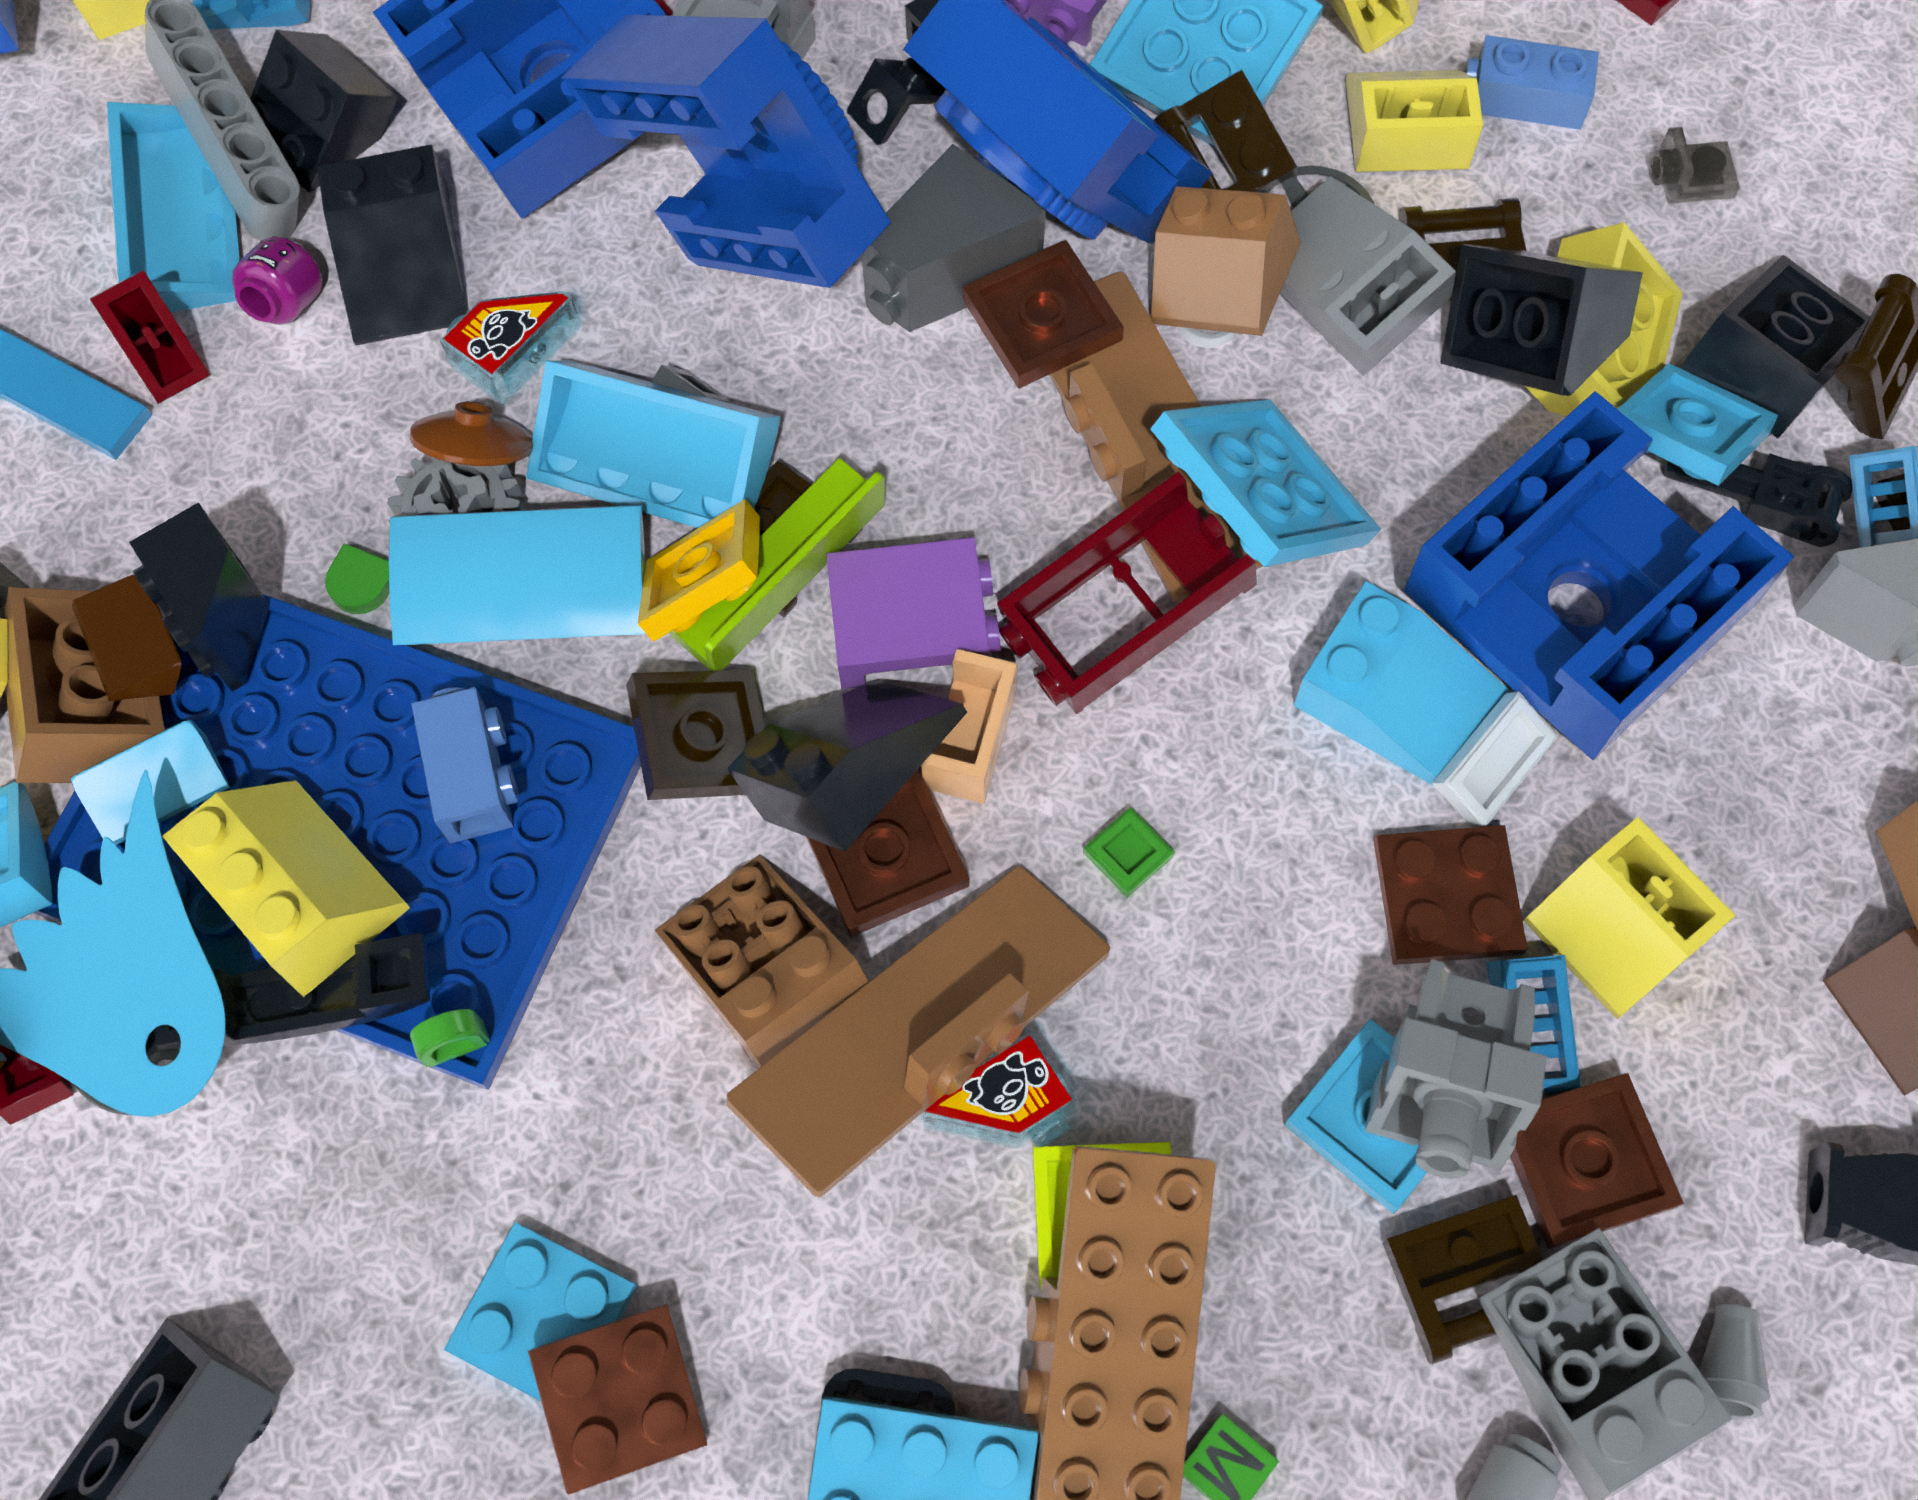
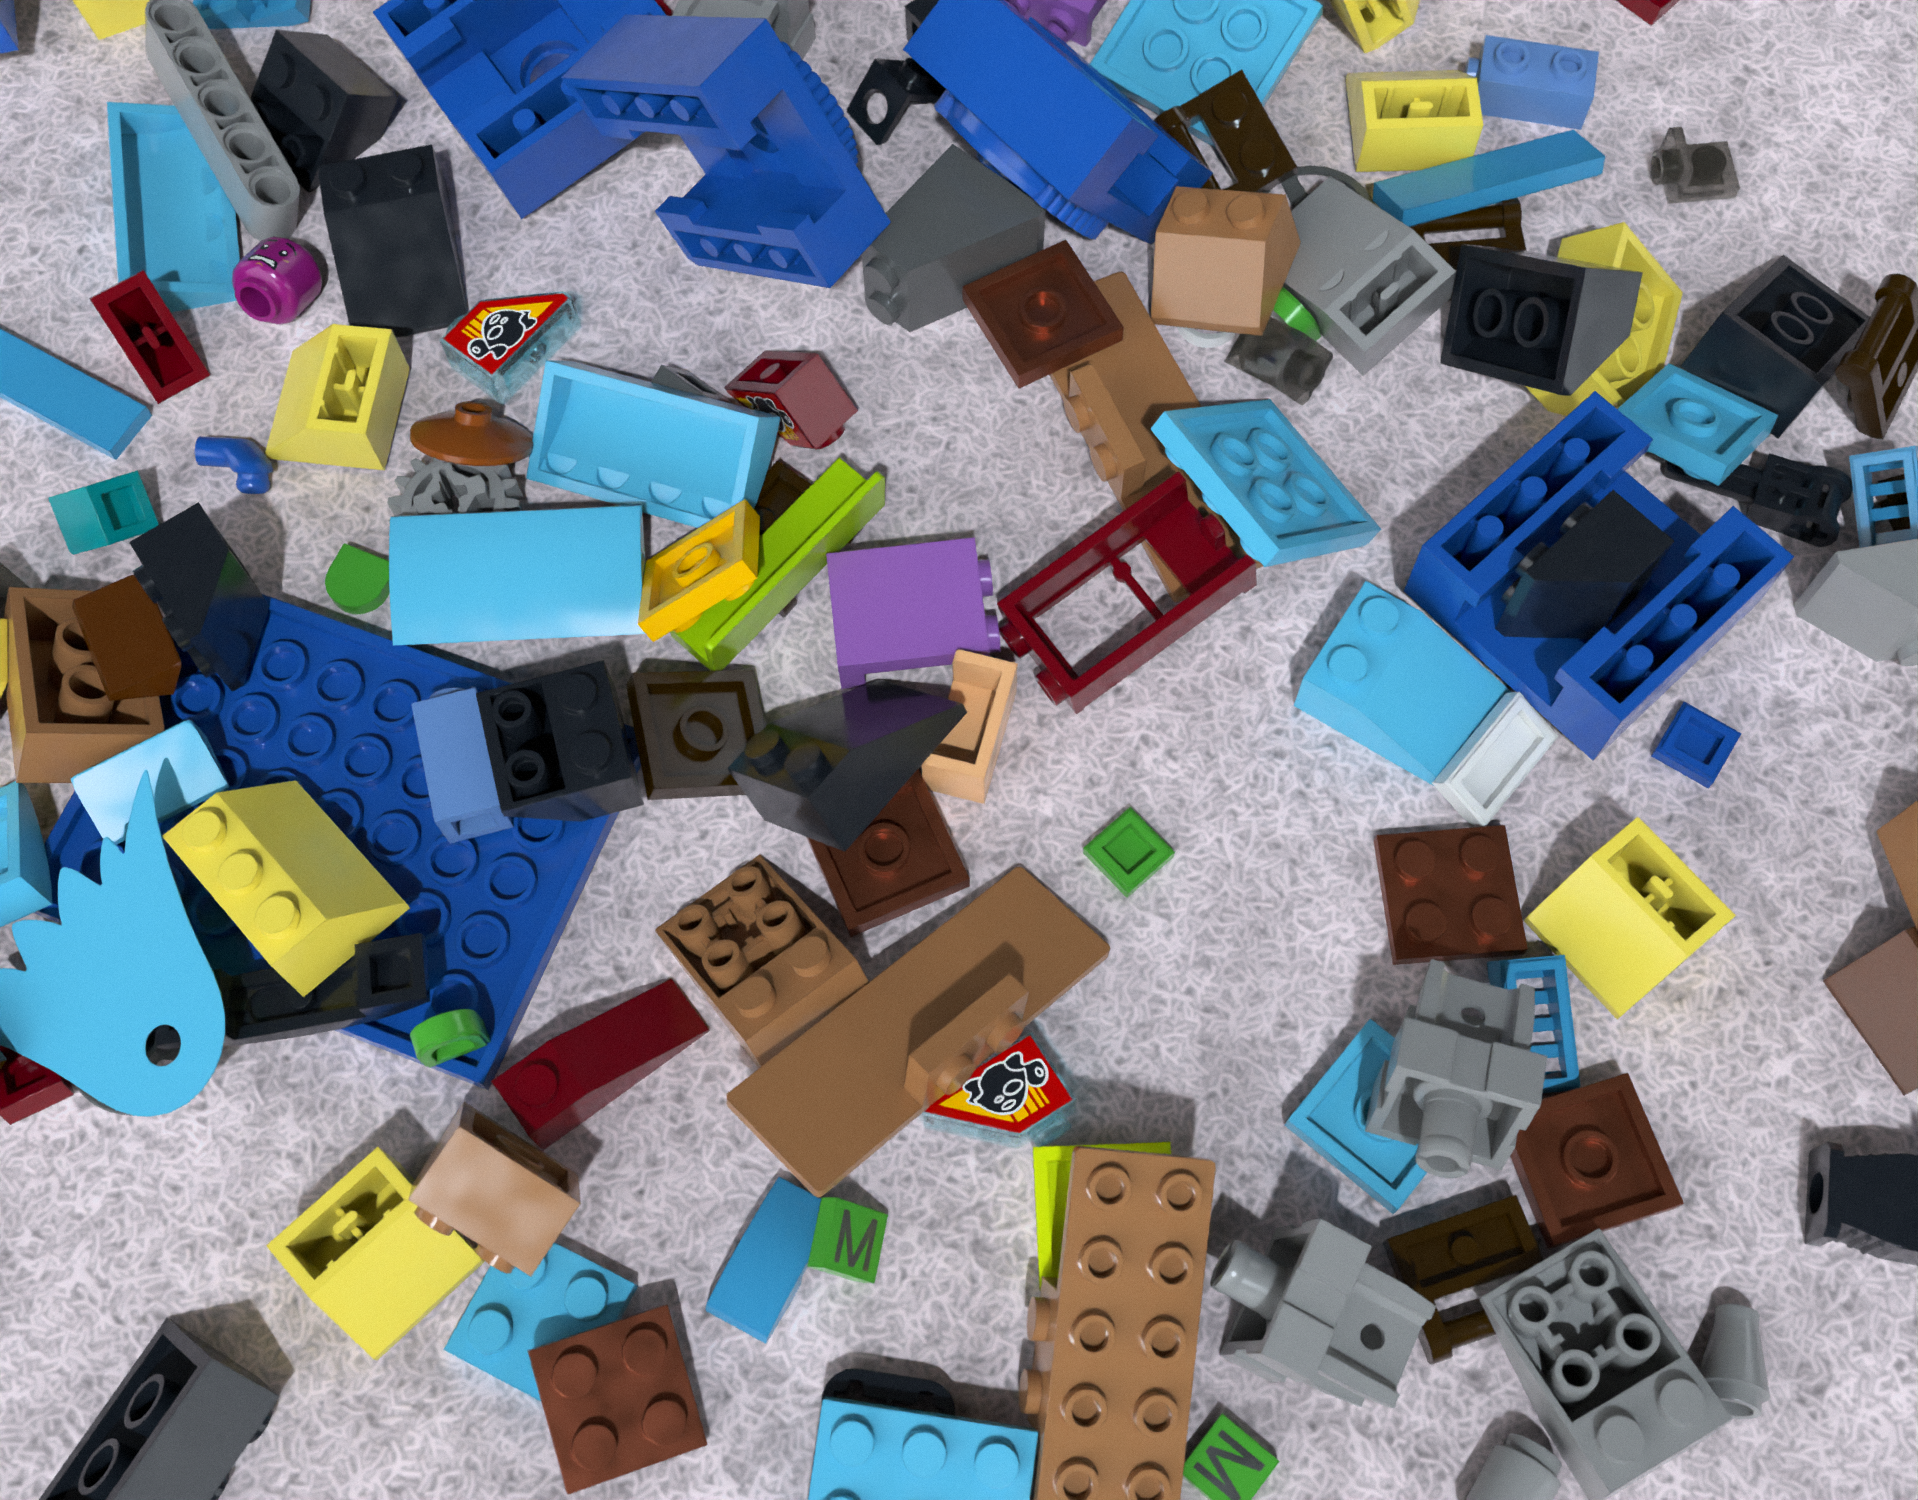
(104, 513): none -> teal panel
(241, 457): none -> blue arm
(340, 399): none -> light yellow slope
(371, 1257): none -> light yellow slope
(495, 1192): none -> medium nougat slope
(560, 746): none -> black slope
(597, 1062): none -> dark red slope
(767, 1262): none -> dark azure slope
(799, 392): none -> dark red slope
(847, 1240): none -> bright green tile
(1282, 360): none -> clear smoke bracket
(1293, 313): none -> bright green tile
(1320, 1313): none -> light grey piece
(1488, 178): none -> dark azure tile
(1586, 574): none -> black slope
(1696, 745): none -> blue tile

